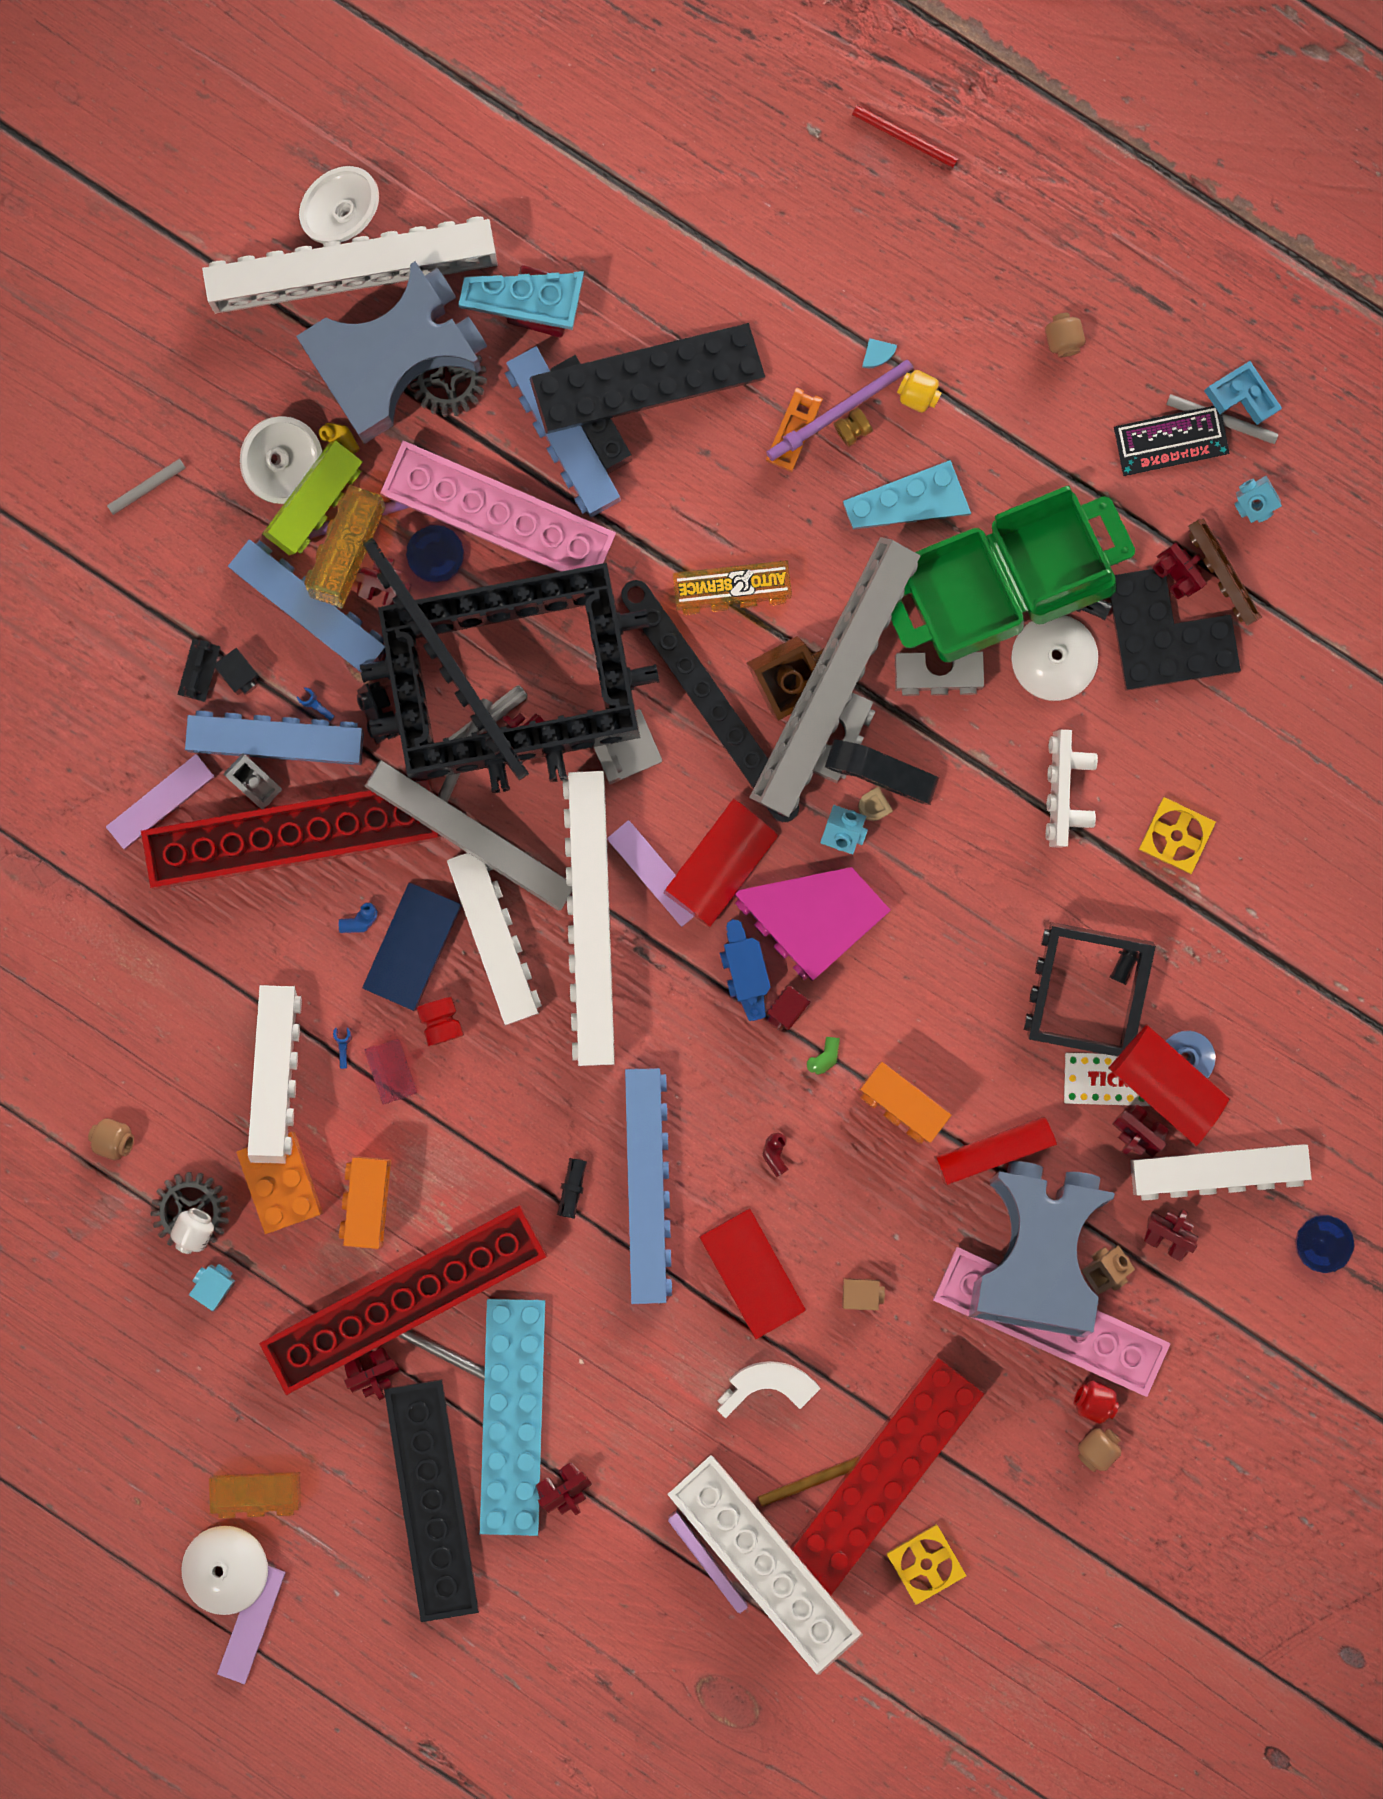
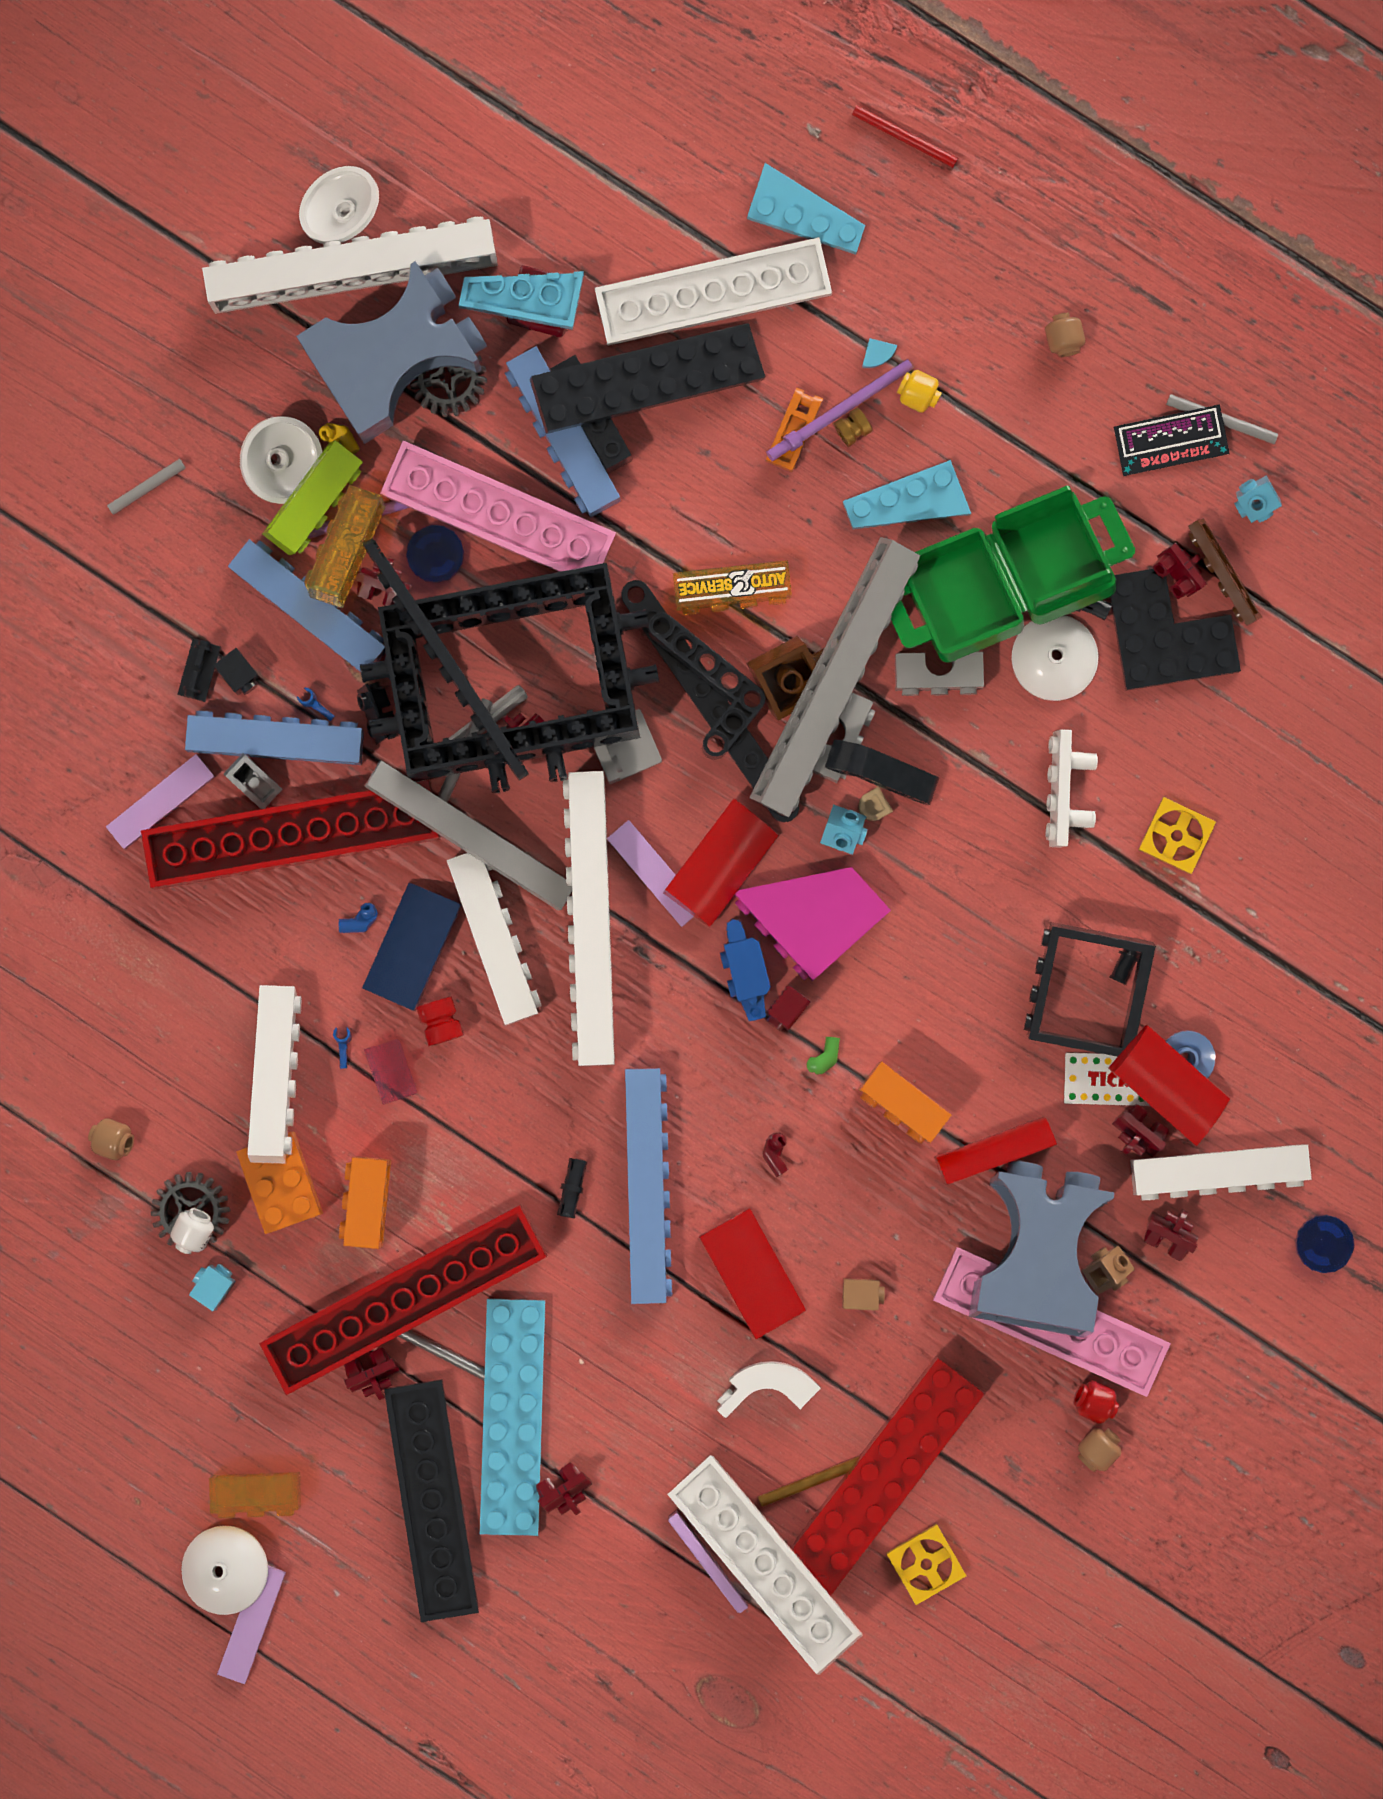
(712, 678): none -> black beam
(713, 291): none -> white plate
(798, 211): none -> medium azure wing
(1246, 387): dark azure plate -> none

